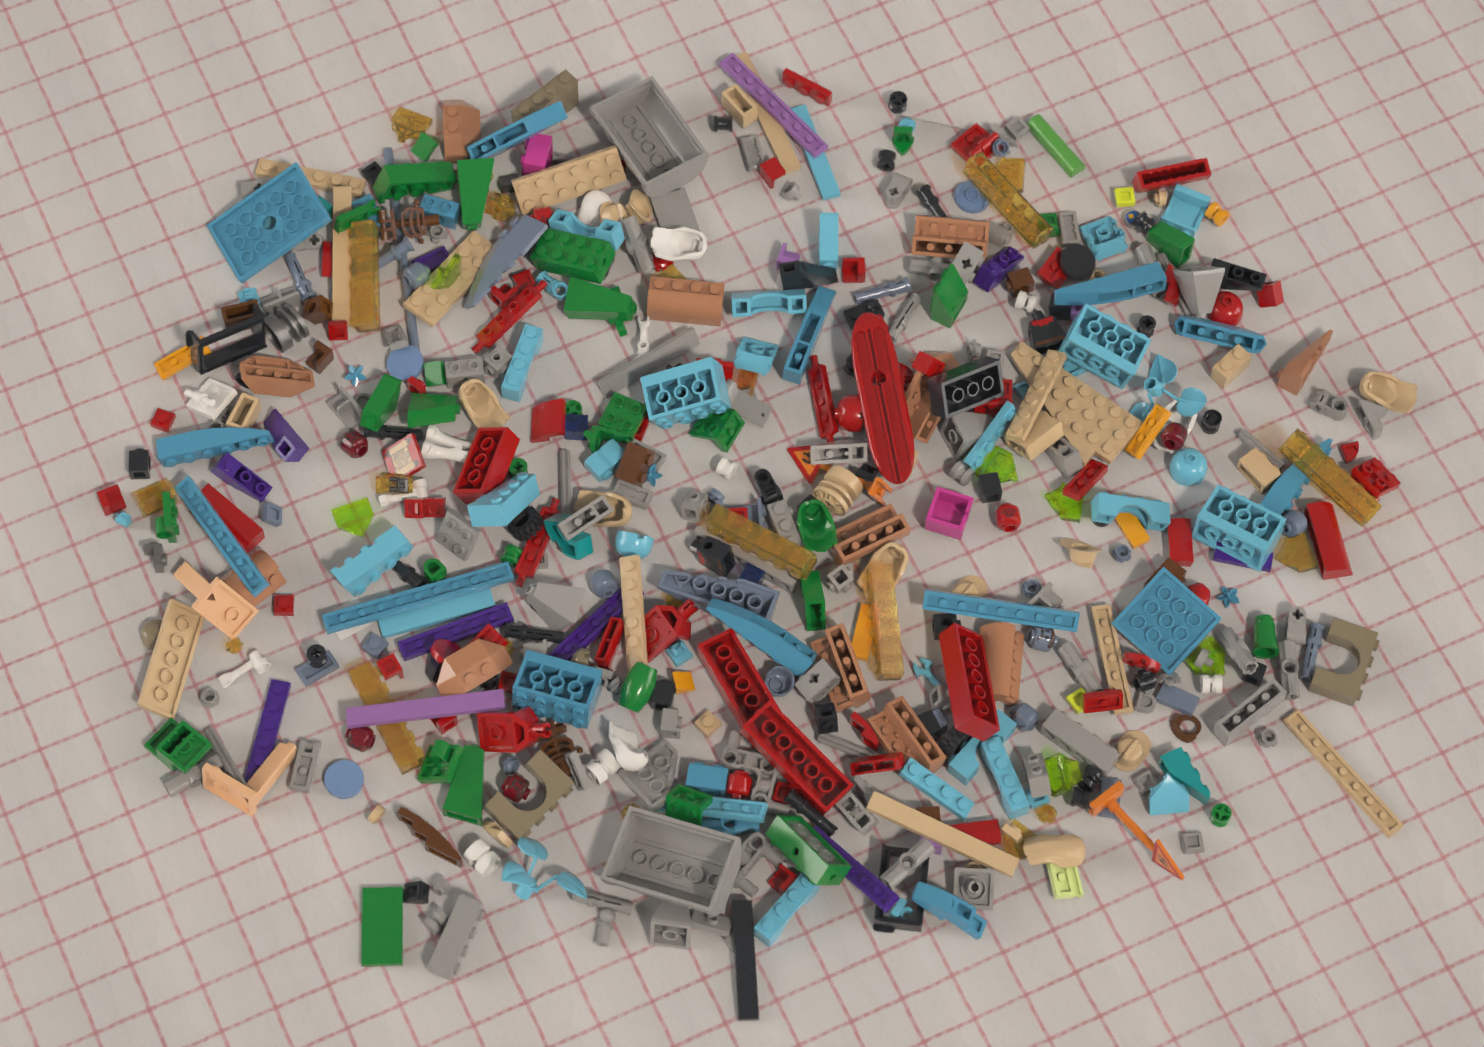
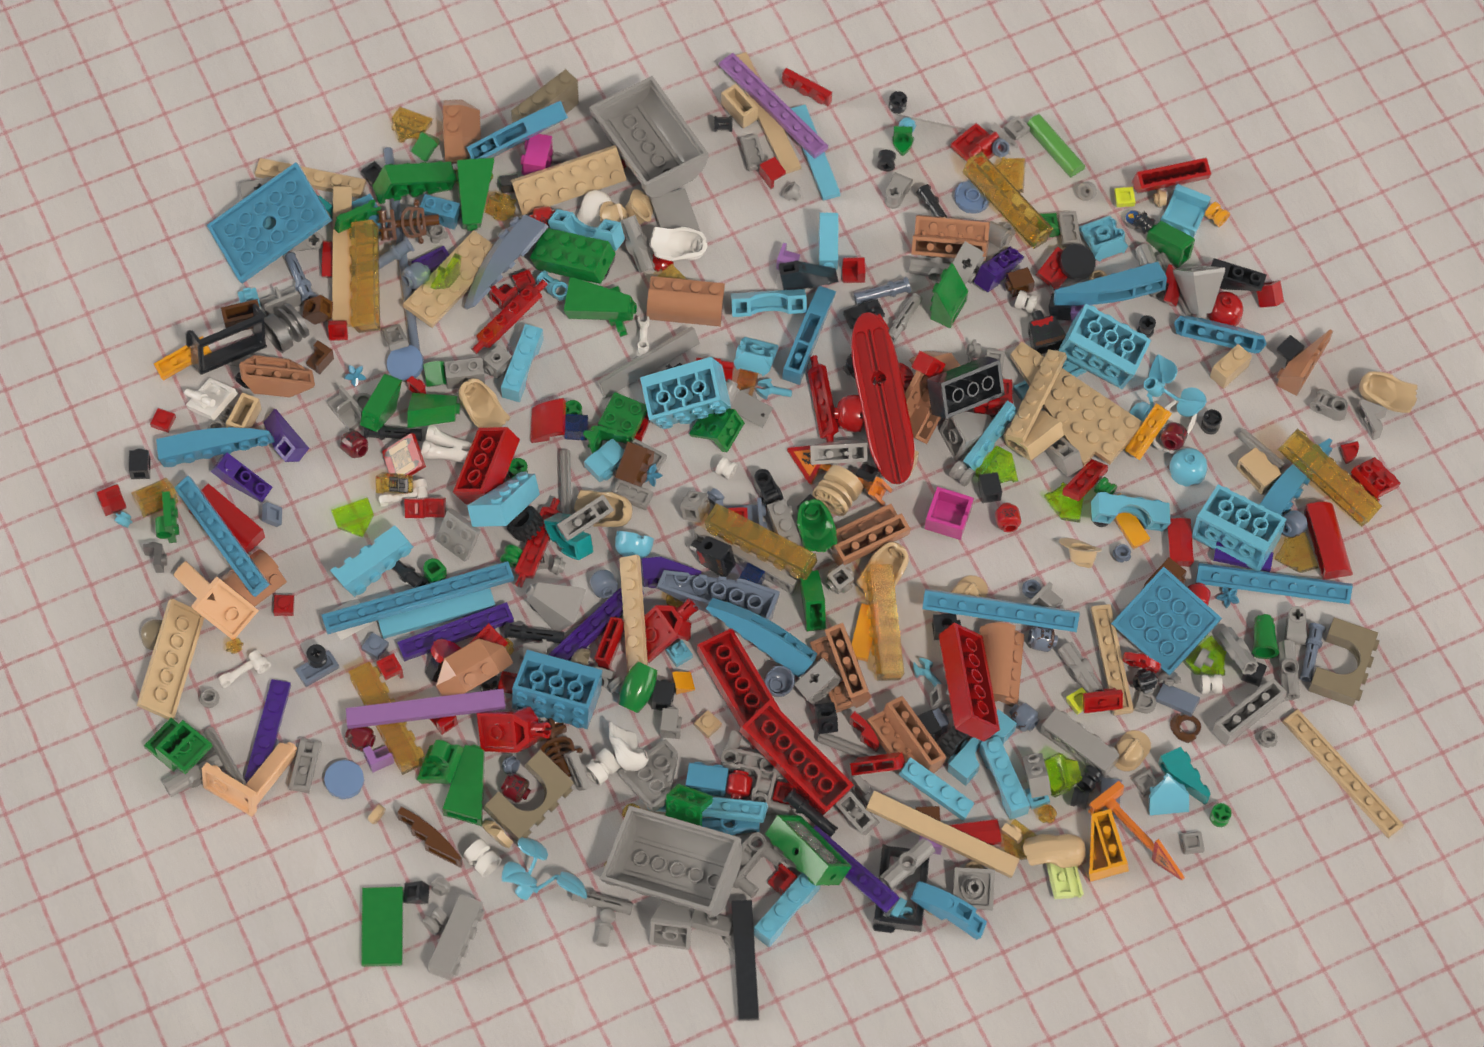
(378, 758): none -> medium lavender panel
(558, 566): none -> light grey plate
(654, 566): none -> dark purple slope
(771, 389): none -> medium azure bar
(1086, 191): none -> light grey tile
(1105, 486): none -> green wheel
(1106, 849): none -> light orange wedge
(1274, 583): none -> dark azure plate
(1290, 348): none -> black panel

